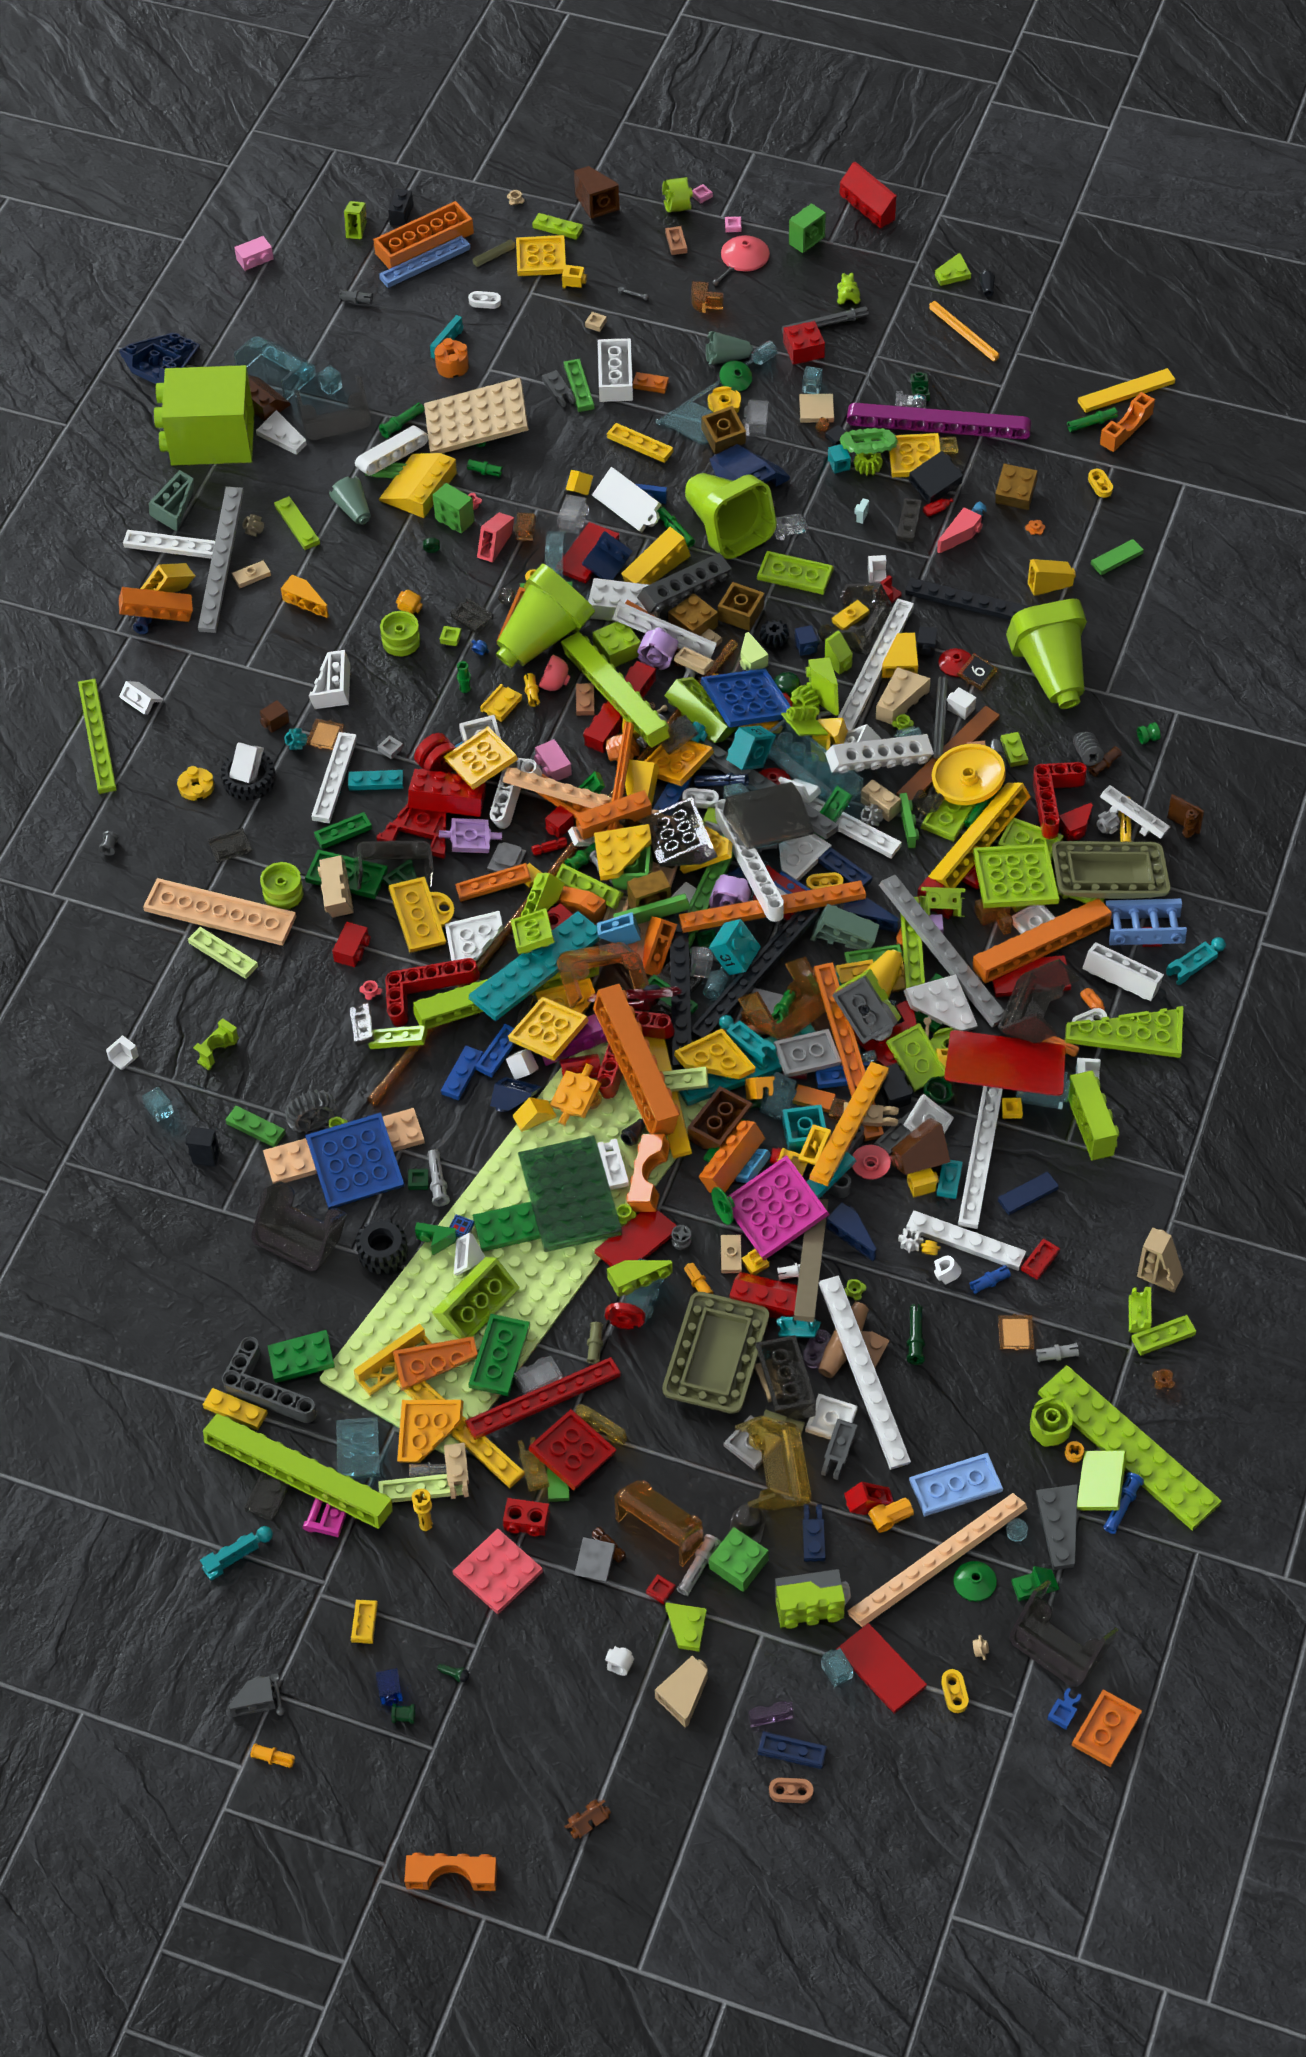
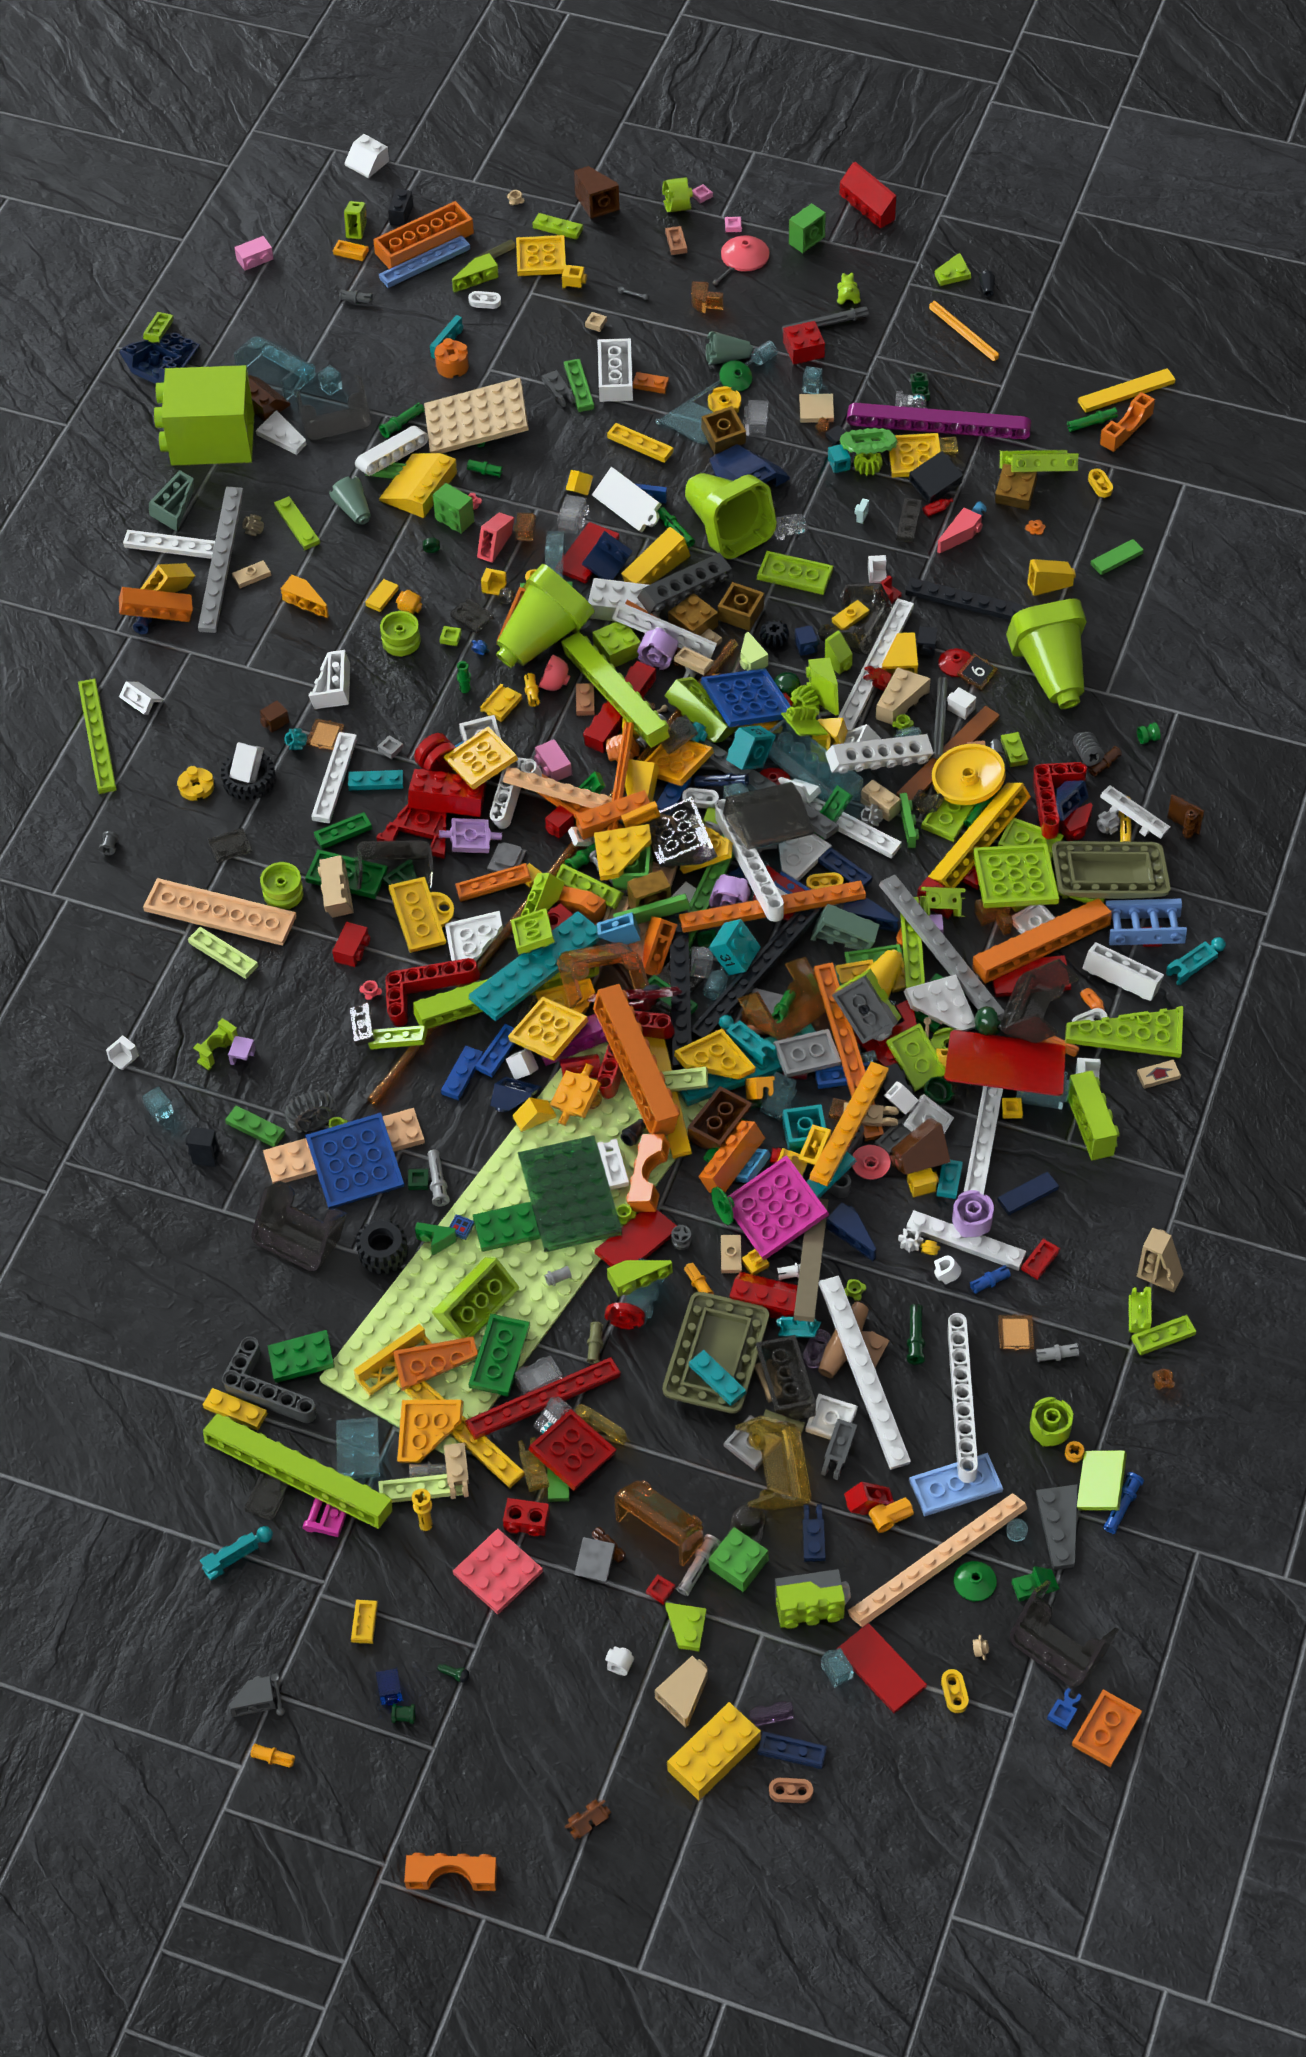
(158, 327): none -> lime plate
(241, 1049): none -> lavender panel
(350, 250): none -> light orange tile
(367, 156): none -> white slope
(382, 595): none -> yellow tile
(467, 1254): white slope -> none
(476, 272): none -> lime slope
(493, 581): none -> yellow panel
(549, 846): red axle -> none
(552, 1413): none -> clear leg
(557, 1276): none -> light grey pin
(641, 815): none -> light orange tile
(714, 1751): none -> yellow brick
(717, 1377): none -> teal plate
(809, 1096): orange tile -> none
(878, 676): none -> red plate
(901, 1098): none -> white brick
(962, 1405): none -> white beam
(972, 1214): none -> lavender brick
(987, 1021): none -> dark green hair
(1039, 460): none -> lime fence
(1070, 797): none -> dark blue slope
(1115, 1432): lime plate -> none
(1158, 1074): none -> tan tile

